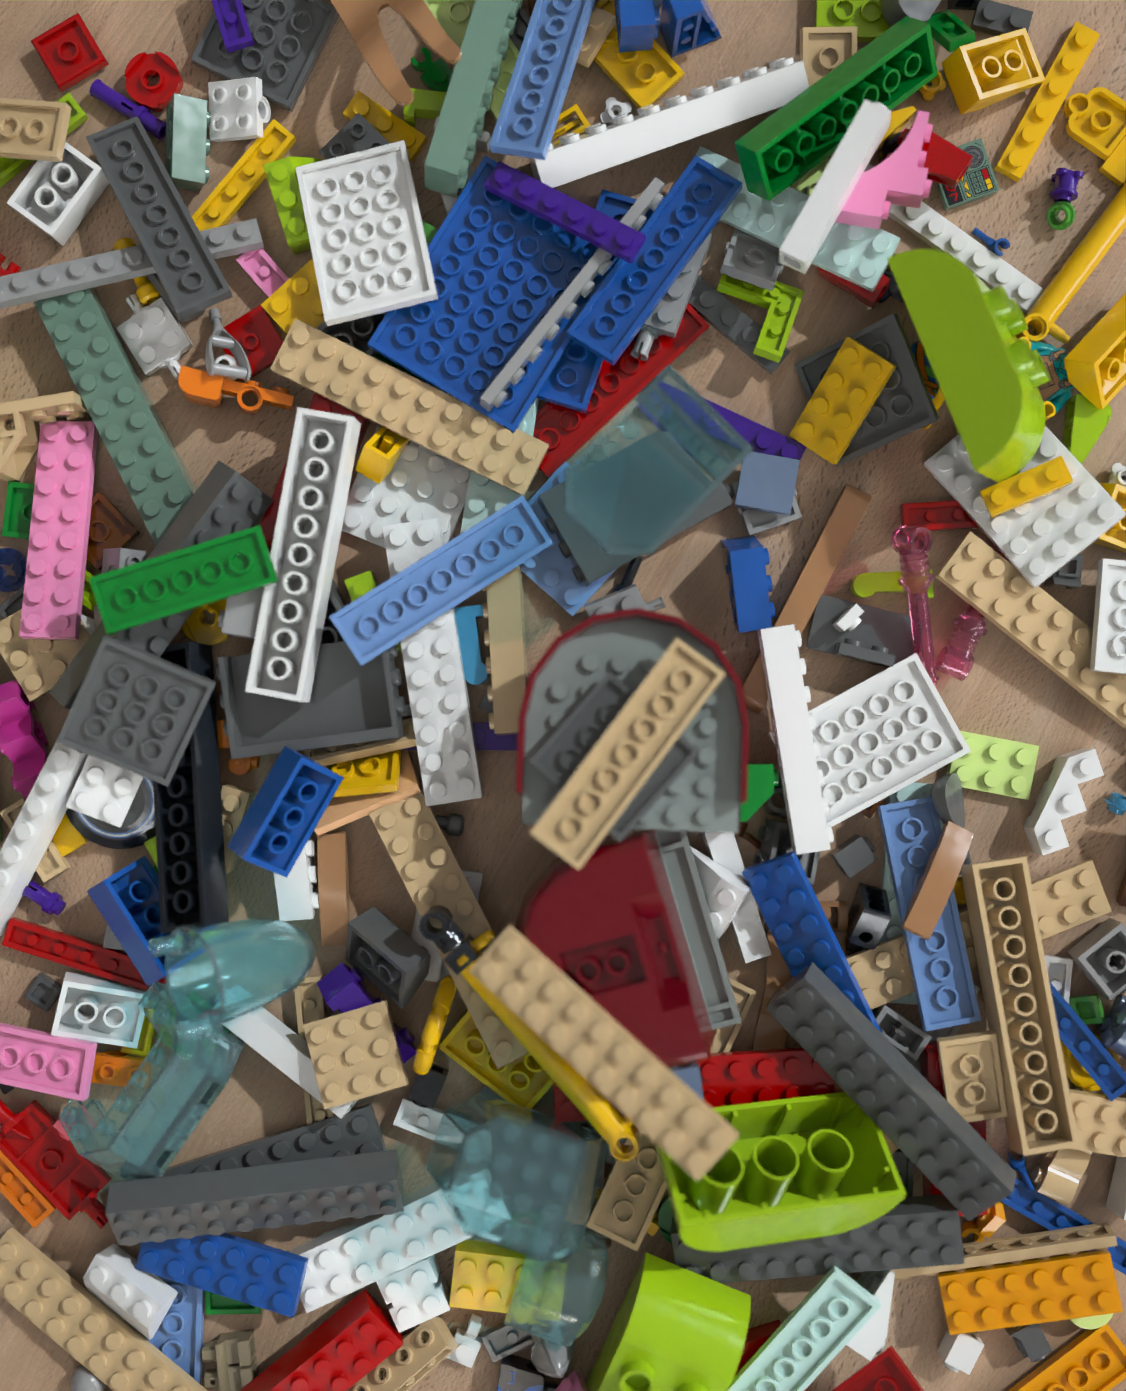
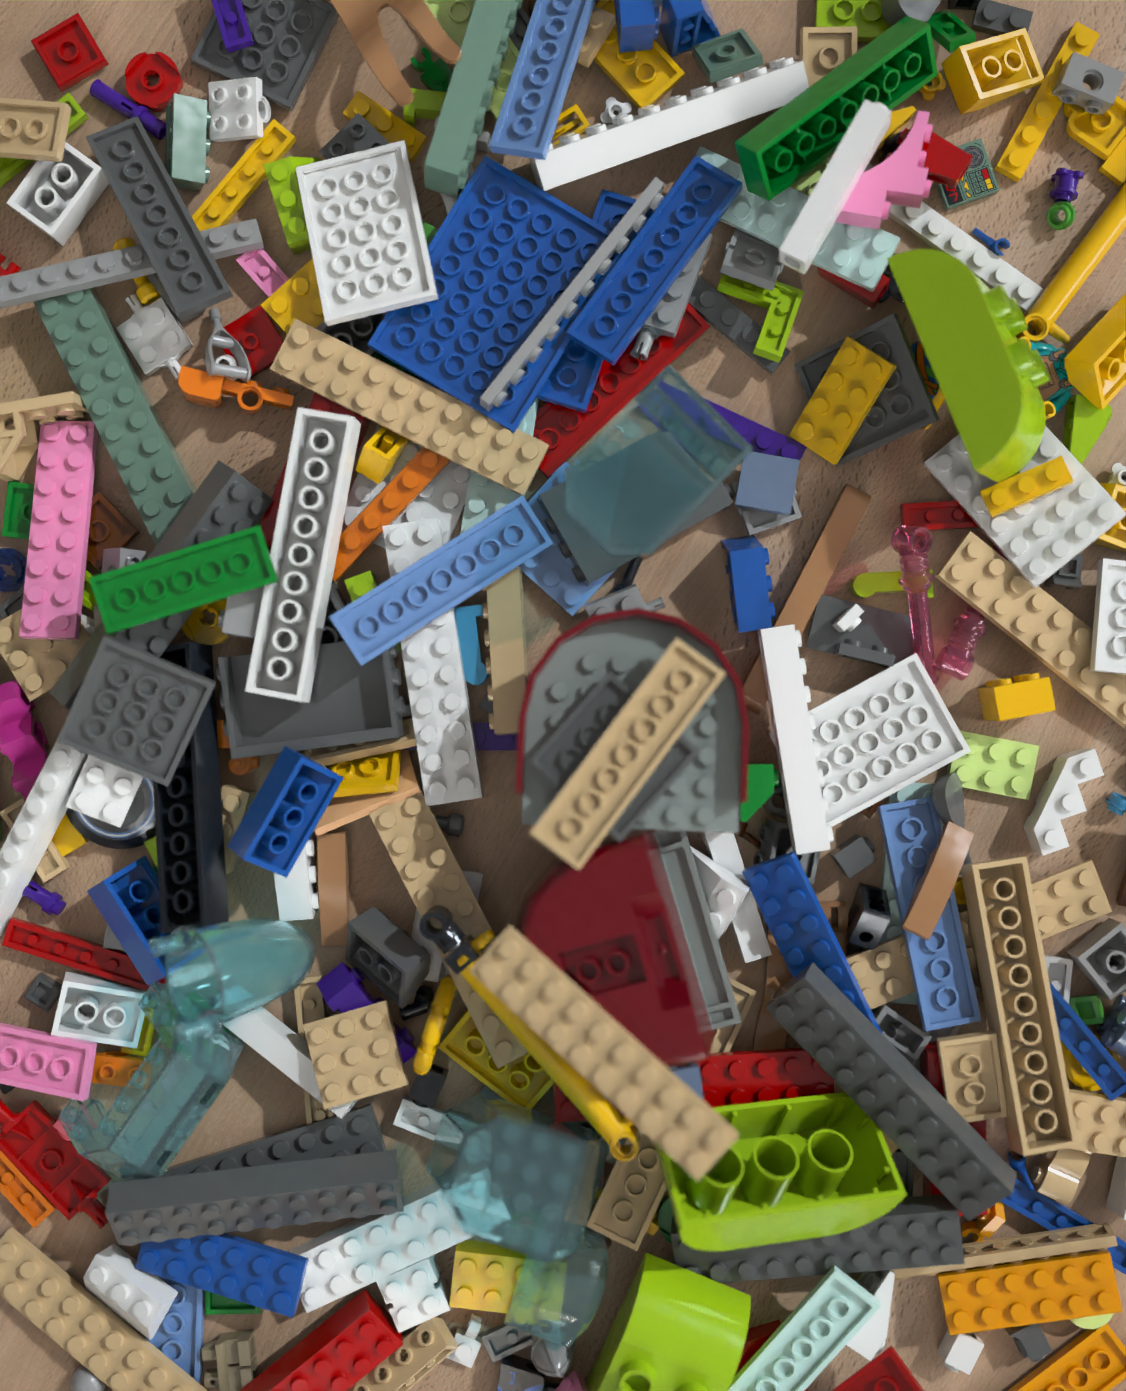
(387, 508): none -> orange plate
(420, 1005): none -> black arm
(565, 212): dark purple plate -> none
(727, 55): none -> sand green tile
(1022, 697): none -> yellow brick
(1101, 78): none -> light grey brick

